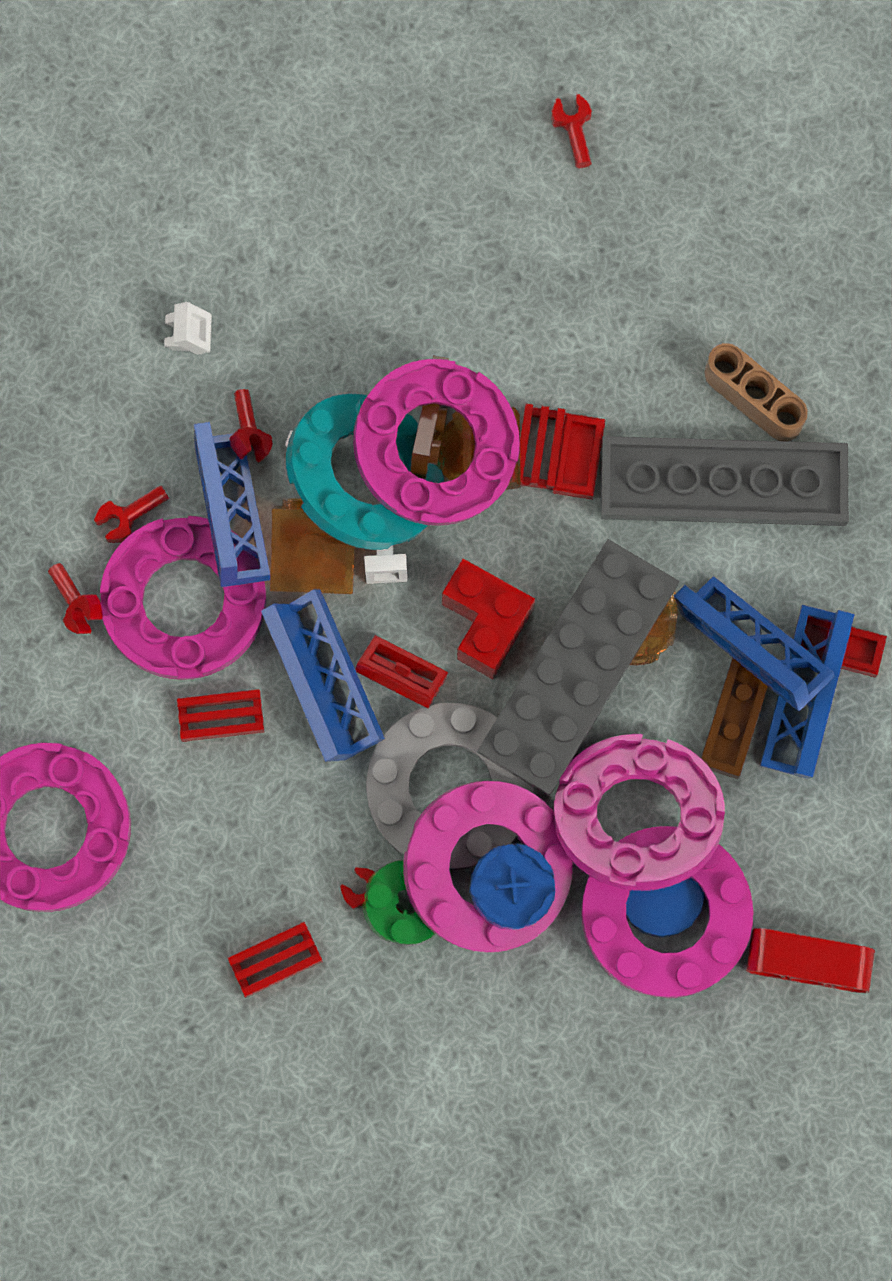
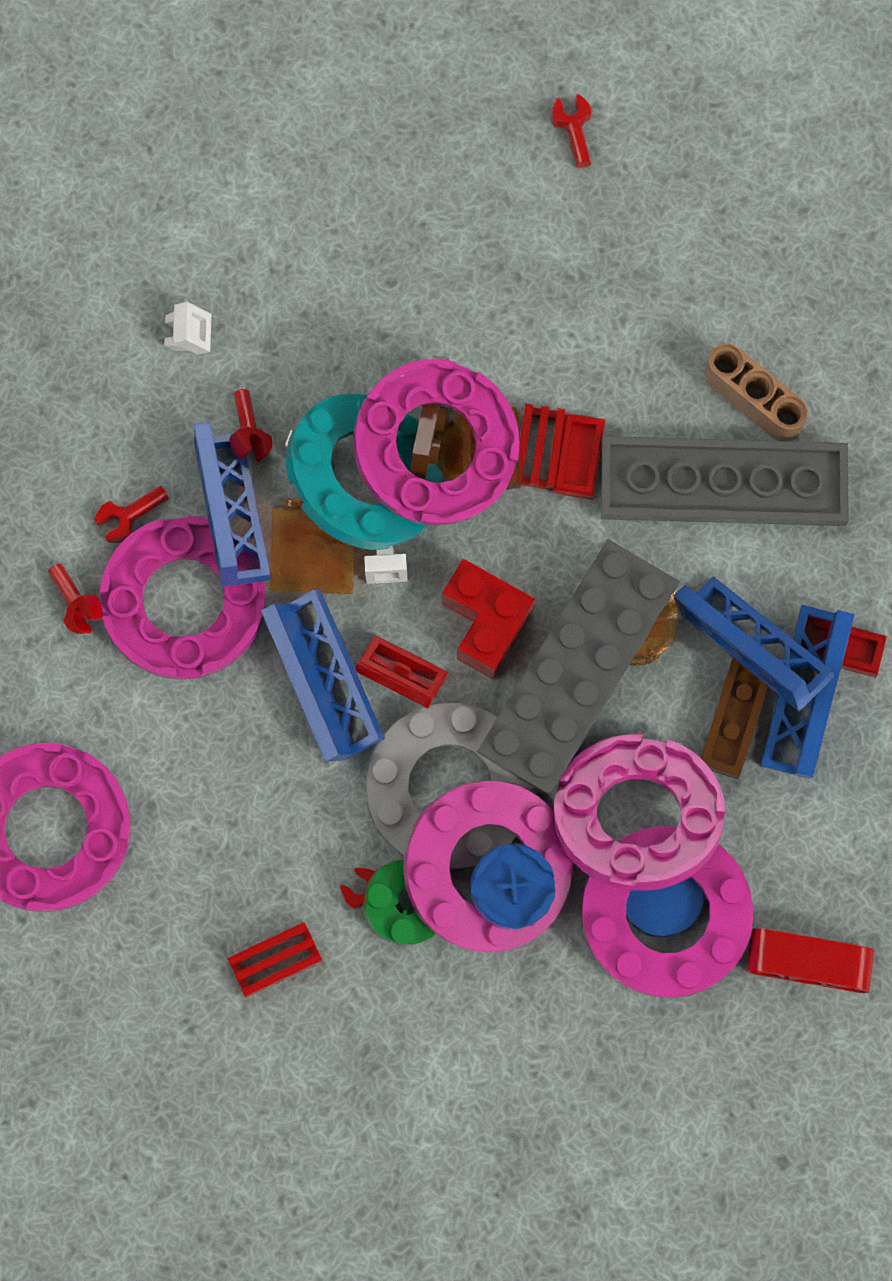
(220, 699): red tile -> none

